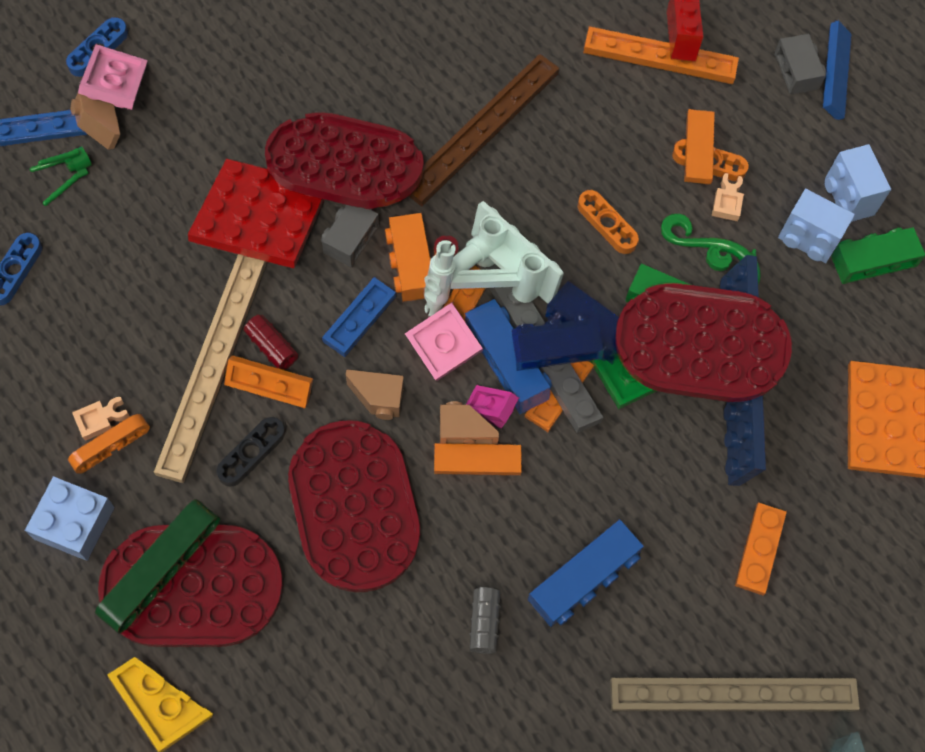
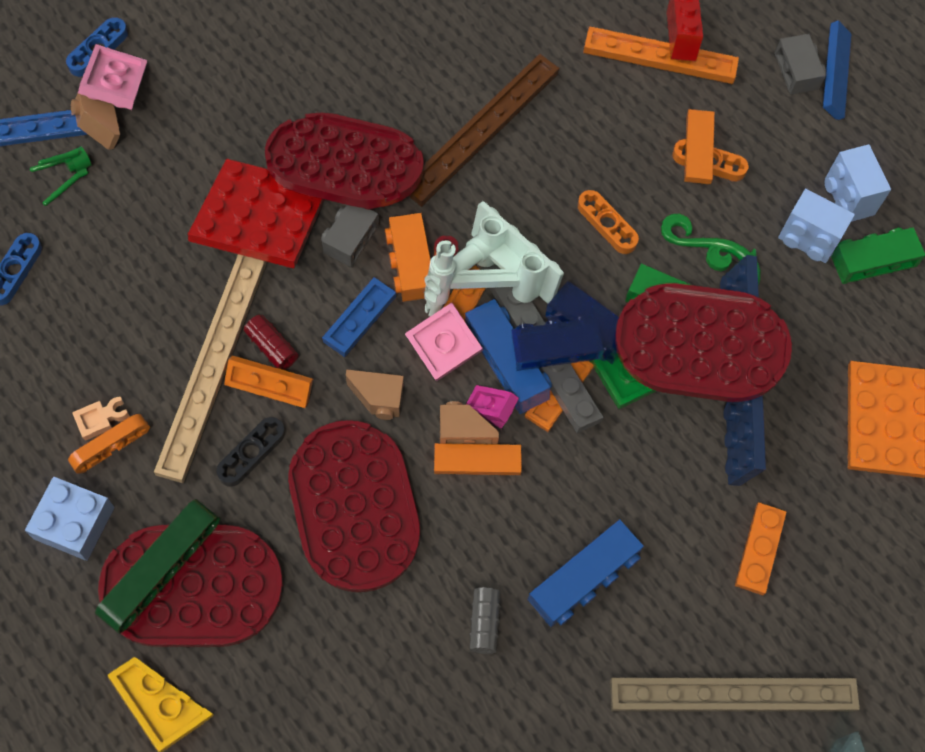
(728, 199): light nougat plate -> none

